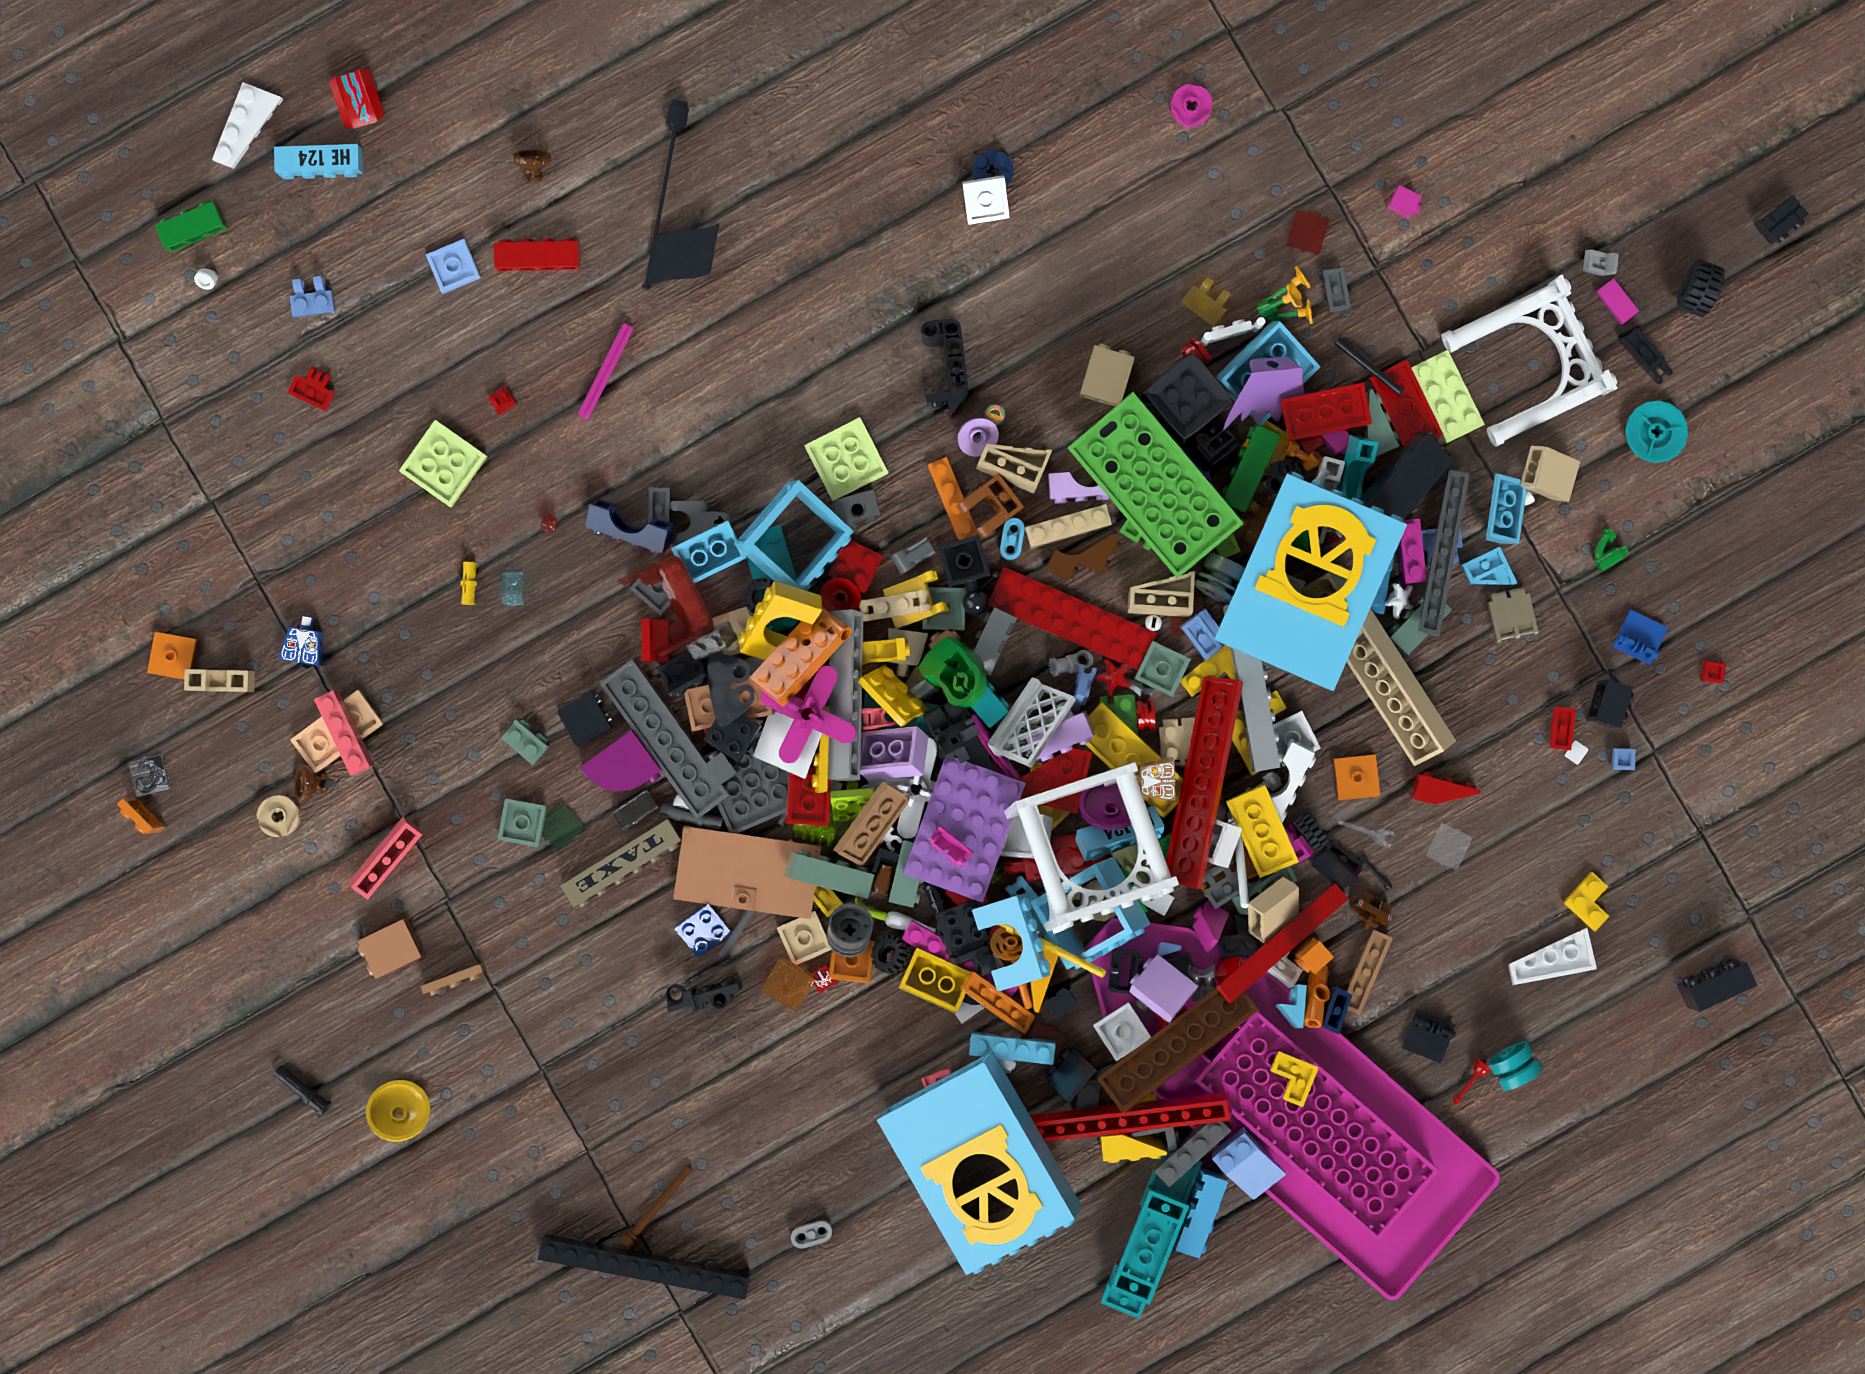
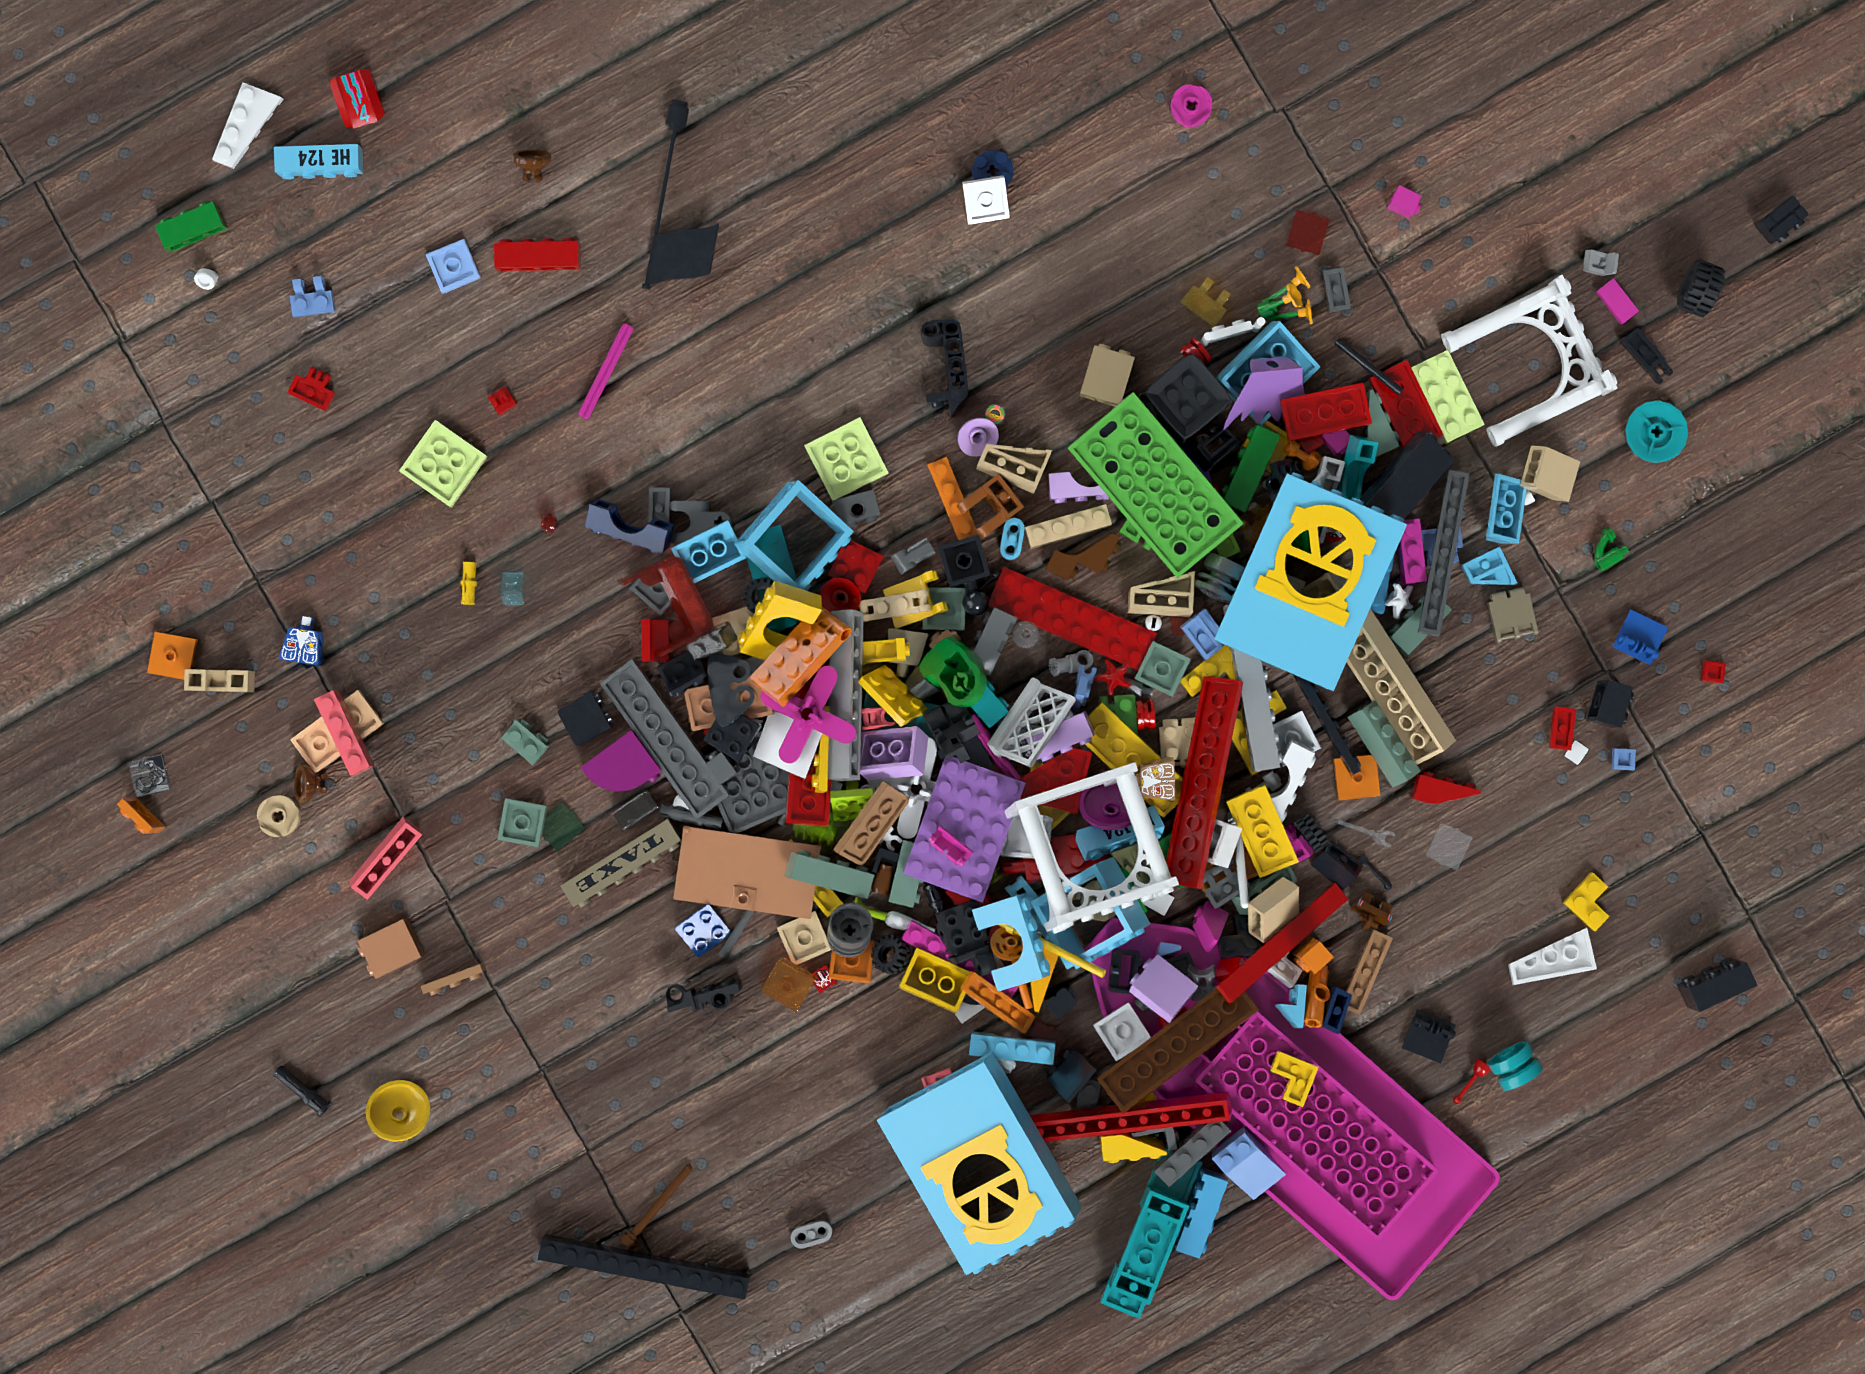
(1023, 642): none -> clear head
(1330, 726): none -> black plate
(1384, 743): none -> sand green brick

